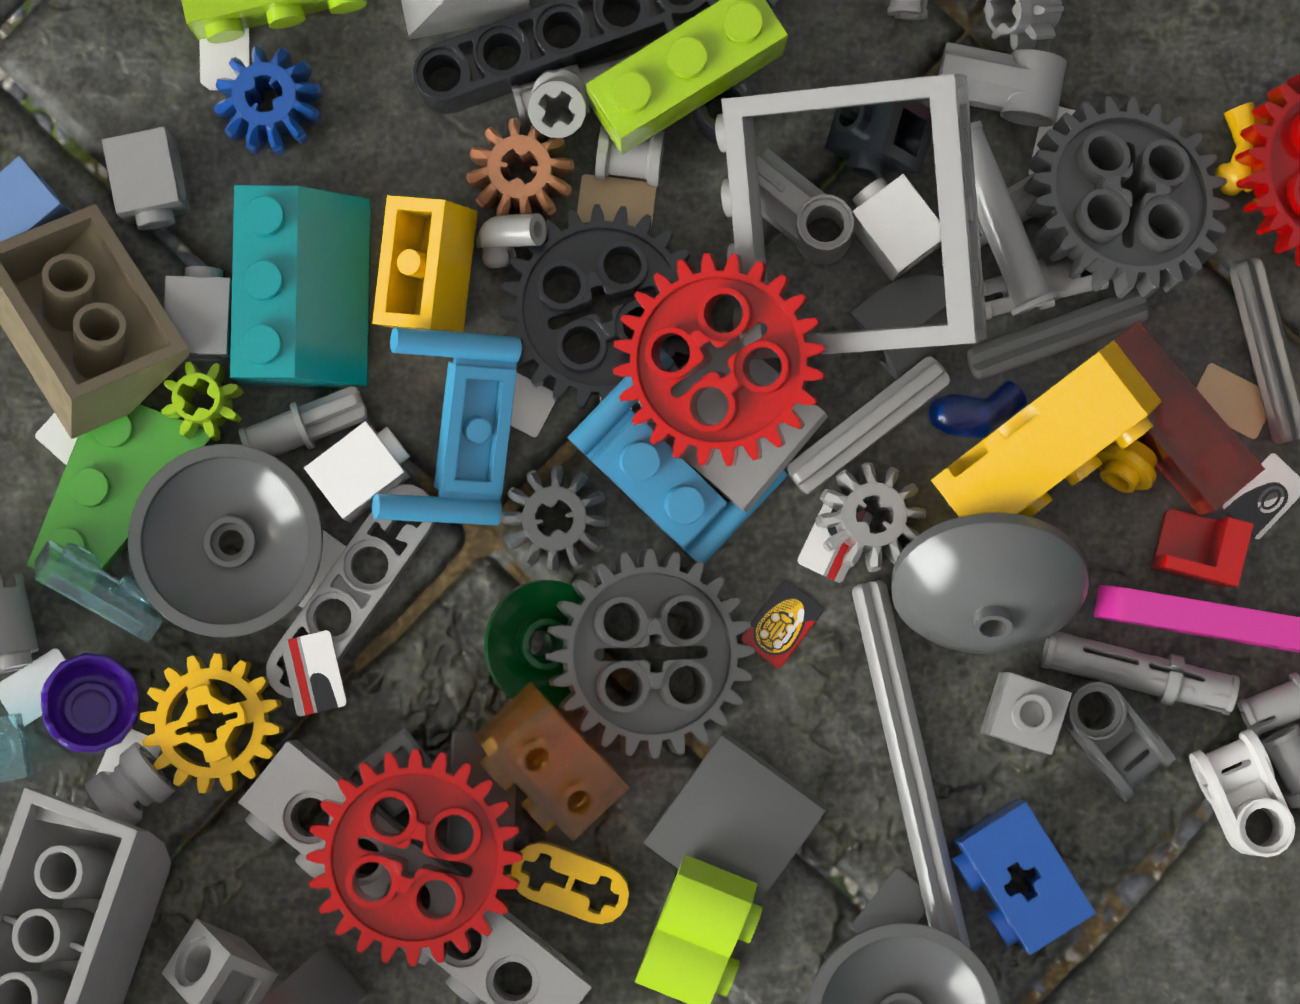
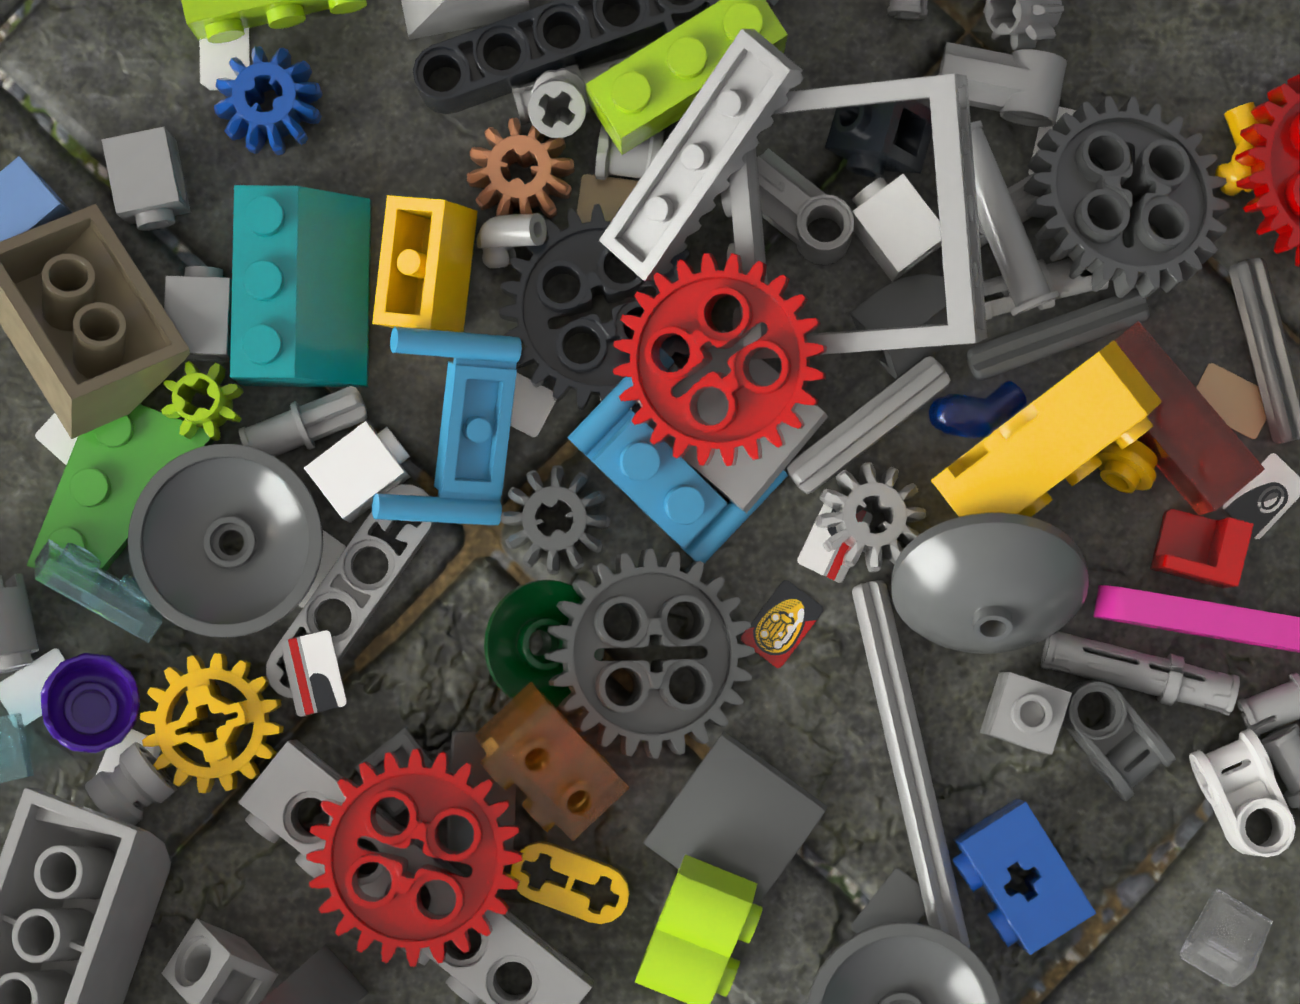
(701, 154): none -> gear
(1226, 939): none -> clear slope

